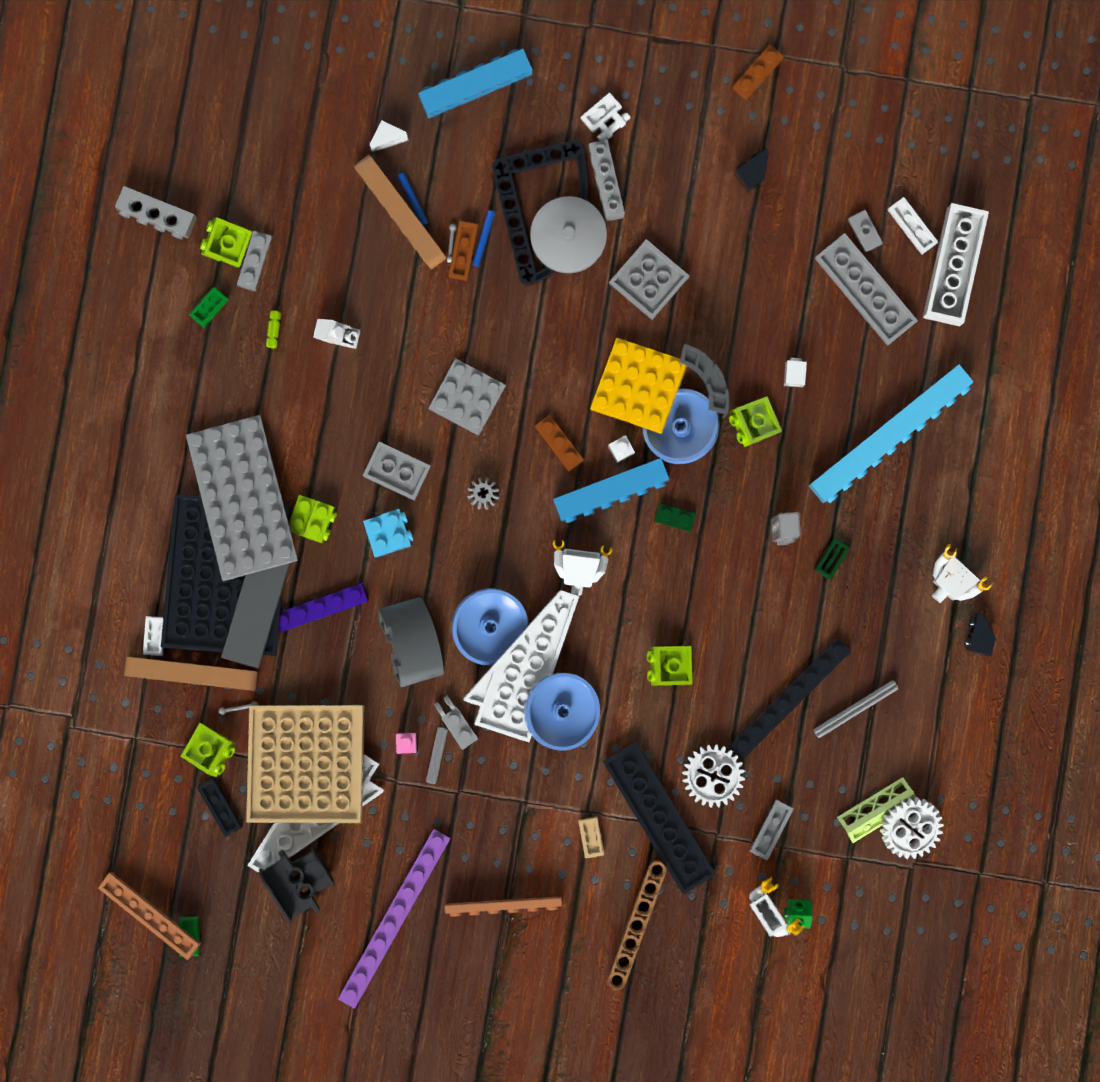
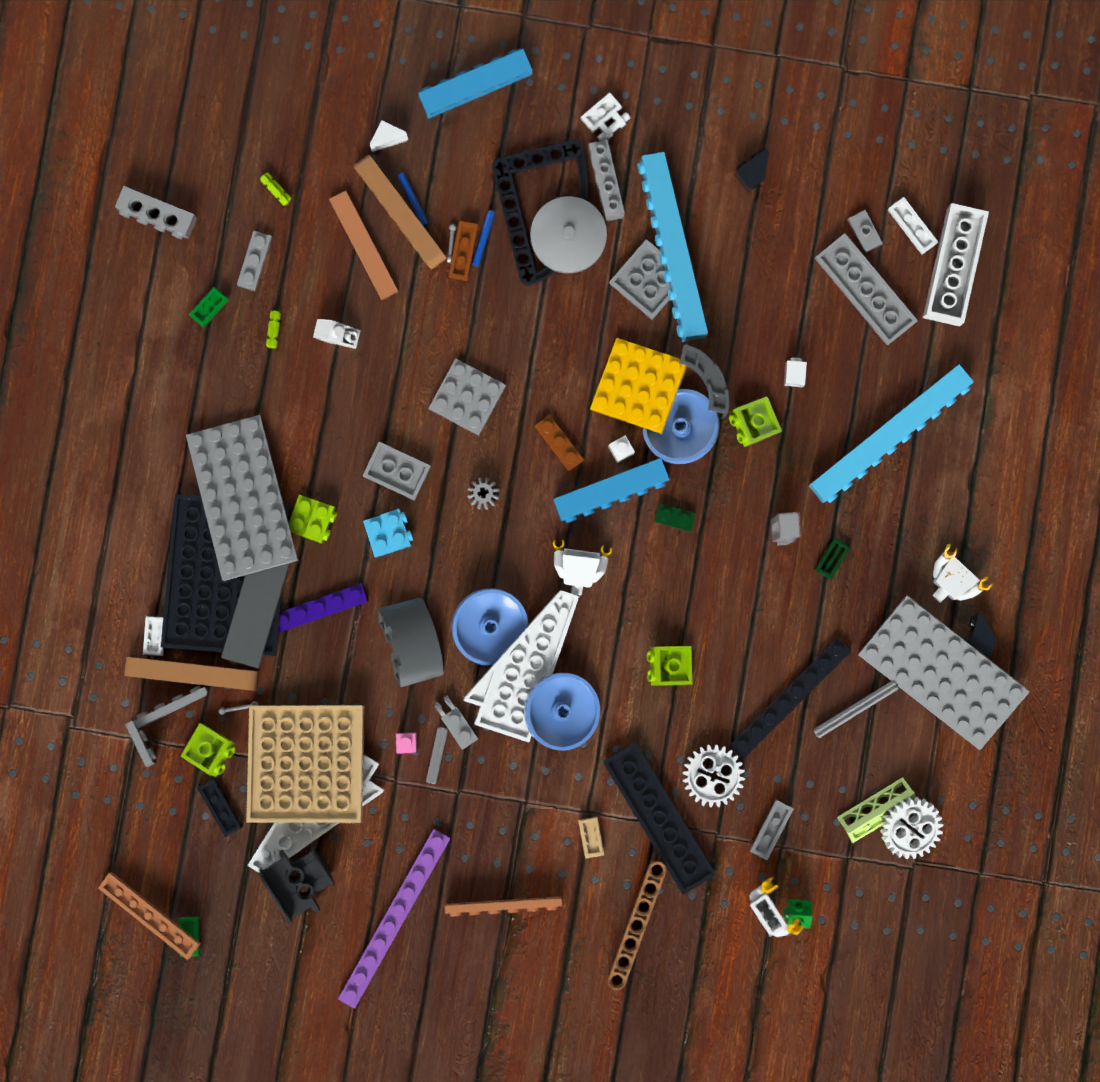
(140, 738): none -> light grey bracket
(225, 242): lime plate -> none
(275, 189): none -> lime axle
(363, 245): none -> nougat tile
(673, 247): none -> medium azure brick
(758, 72): dark orange plate -> none
(943, 672): none -> light grey plate

